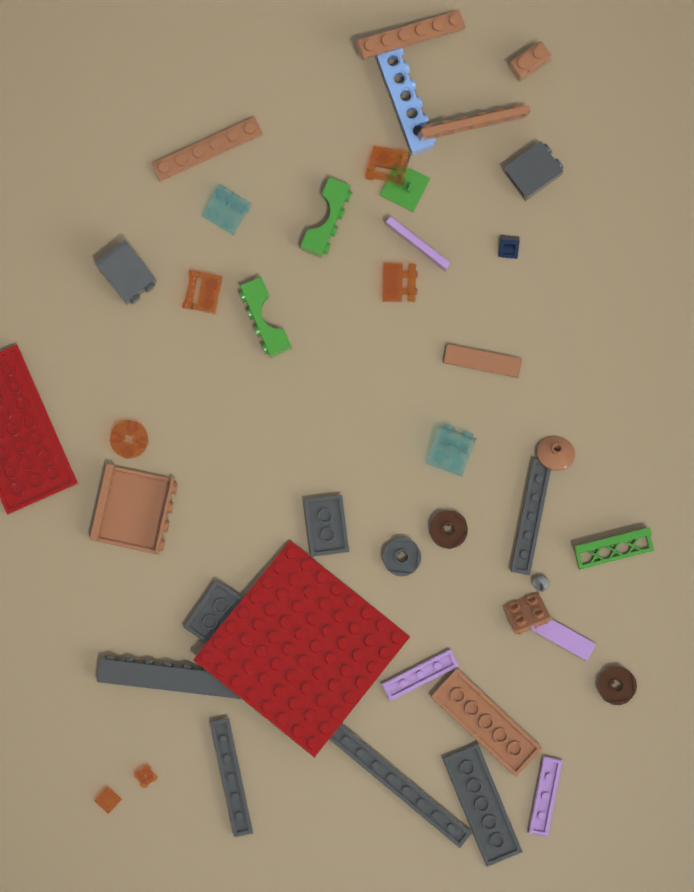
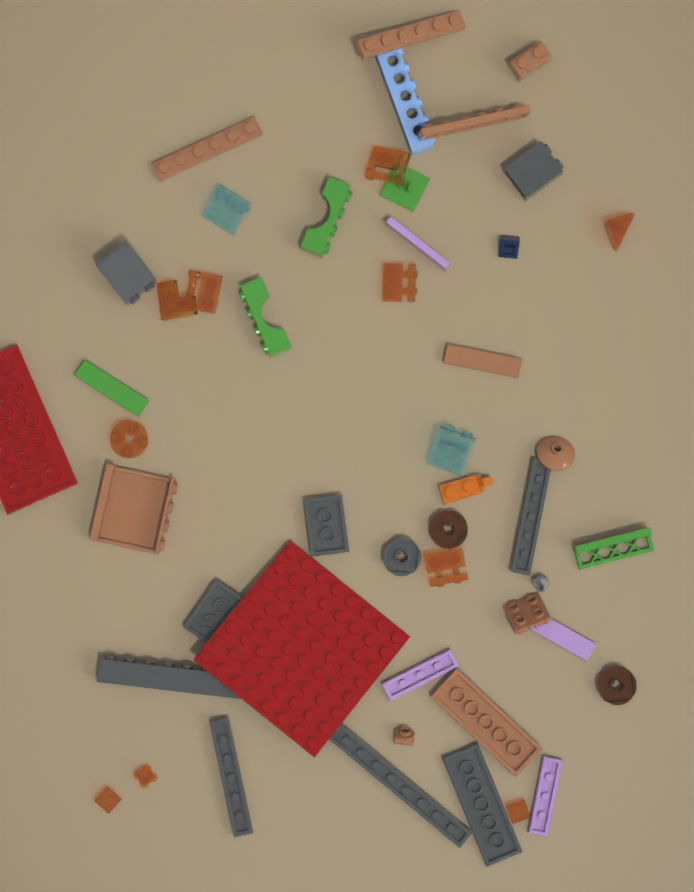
(111, 388): none -> bright green tile
(171, 305): none -> clear orange plate
(404, 736): none -> nougat plate
(445, 561): none -> clear orange plate
(464, 488): none -> orange hinge
(518, 811): none -> clear orange tile
(617, 228): none -> clear orange slope

